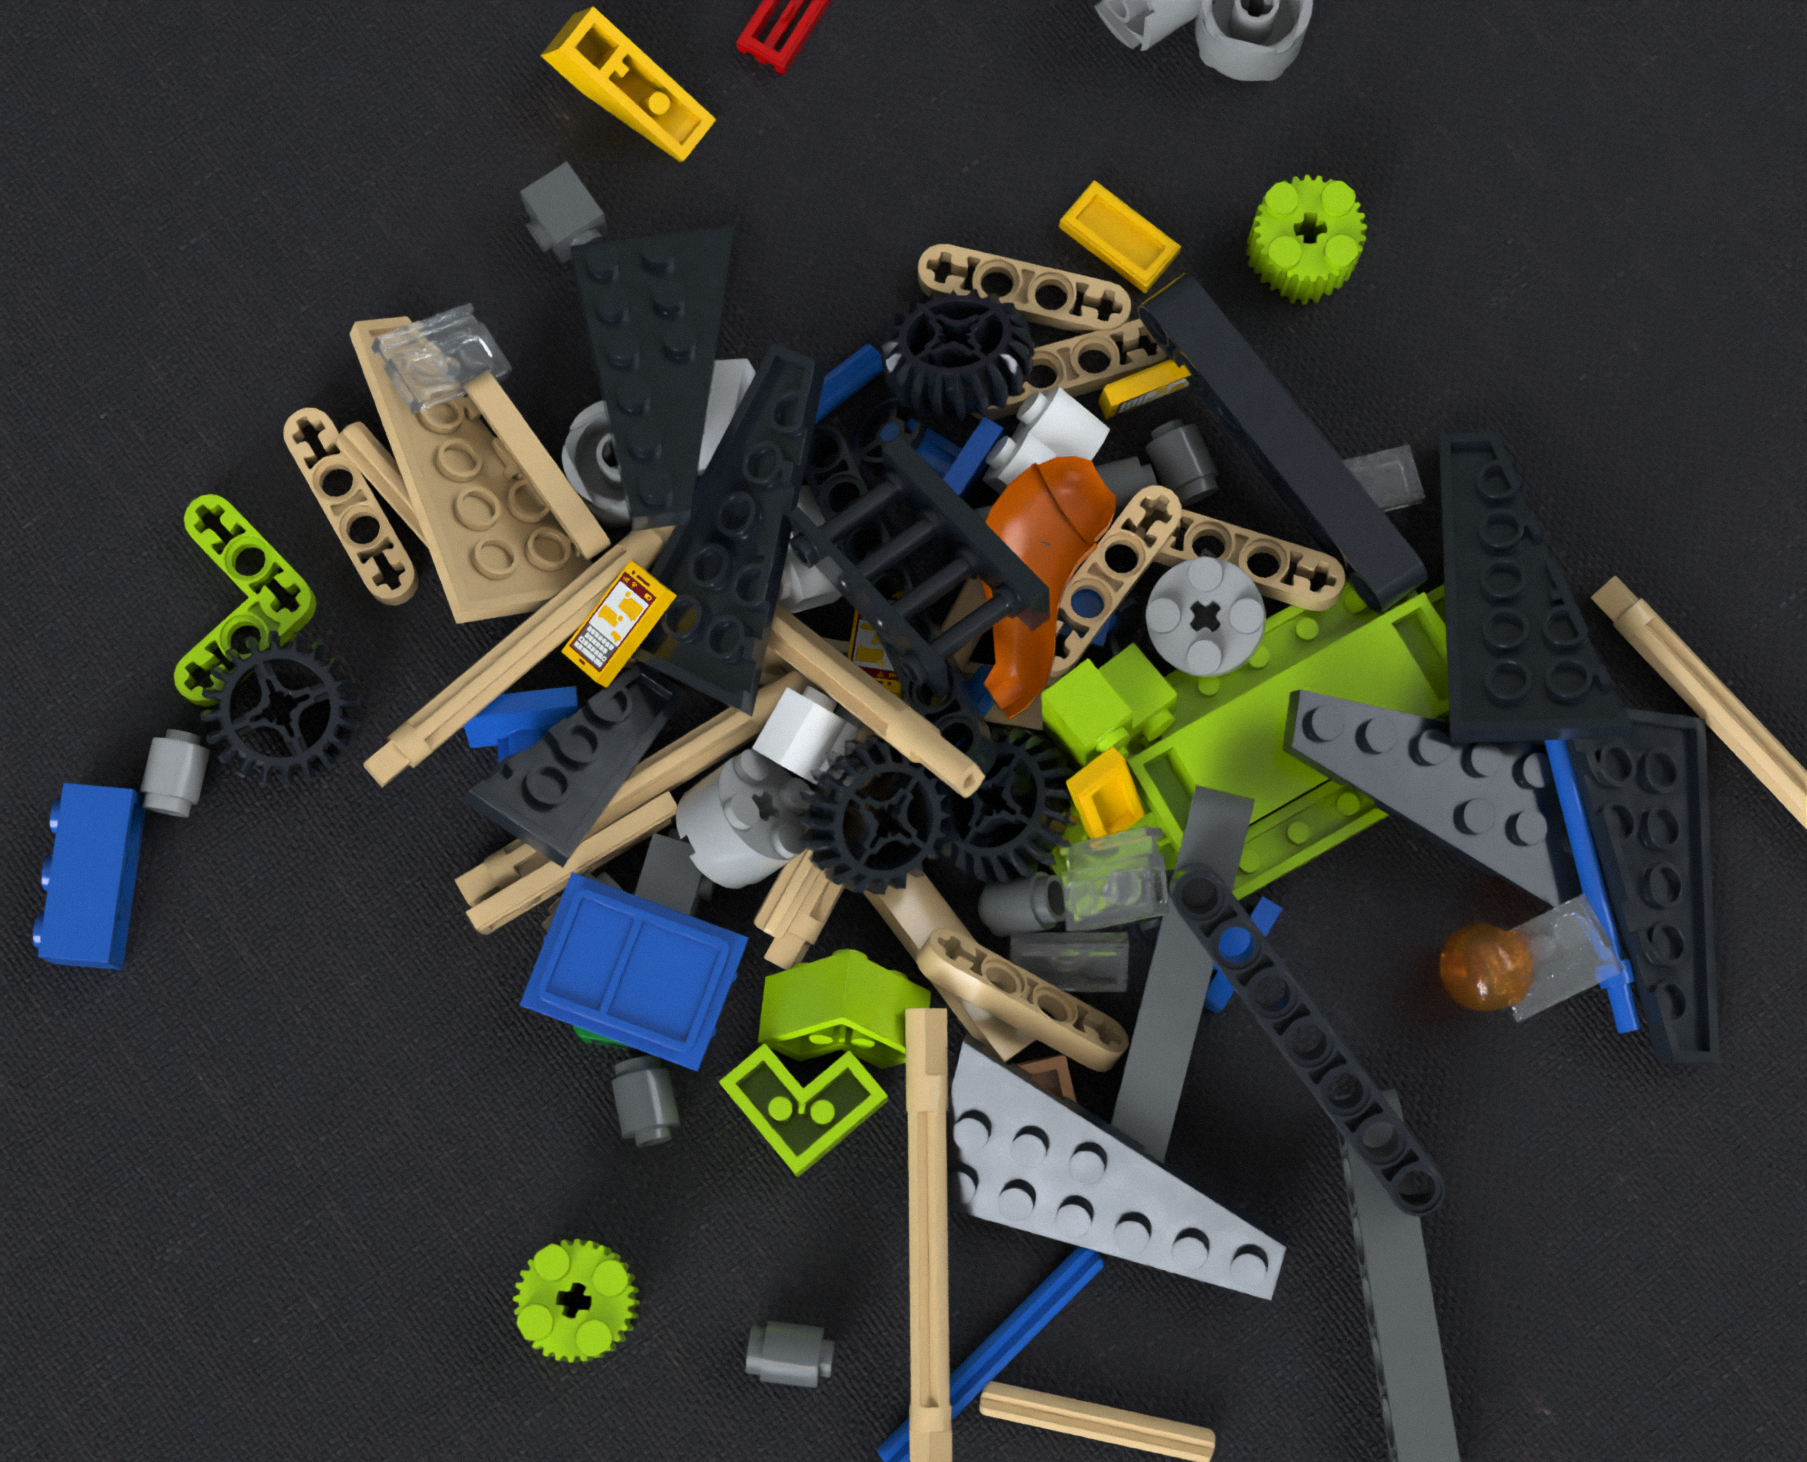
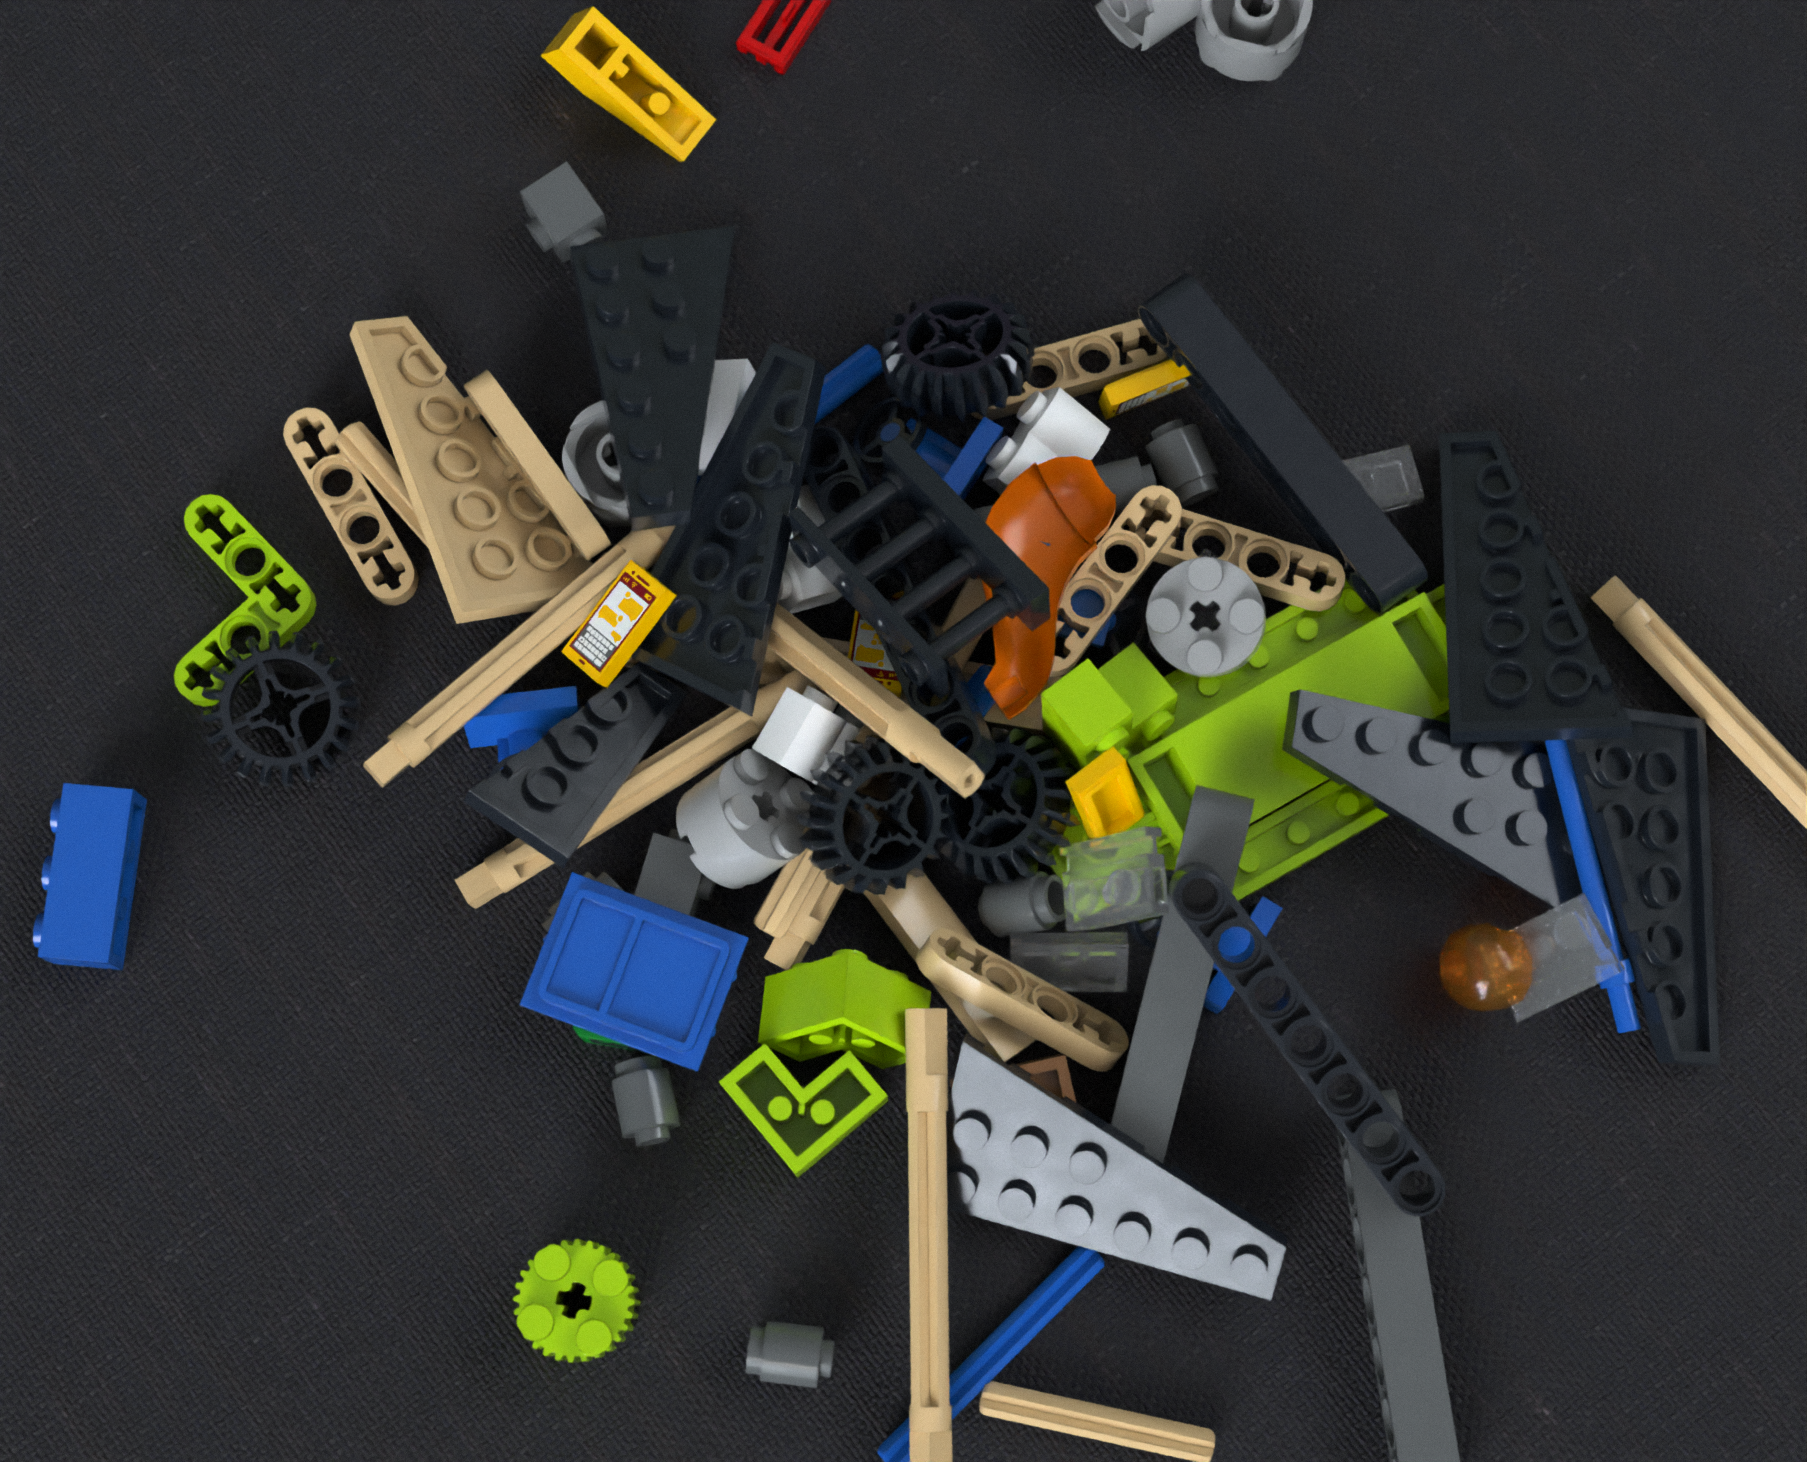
(174, 773): light grey brick -> none
(439, 356): clear plate -> none
(588, 857): tan tile -> none
(1026, 281): tan beam -> none
(1119, 236): yellow tile -> none
(1313, 211): lime brick -> none

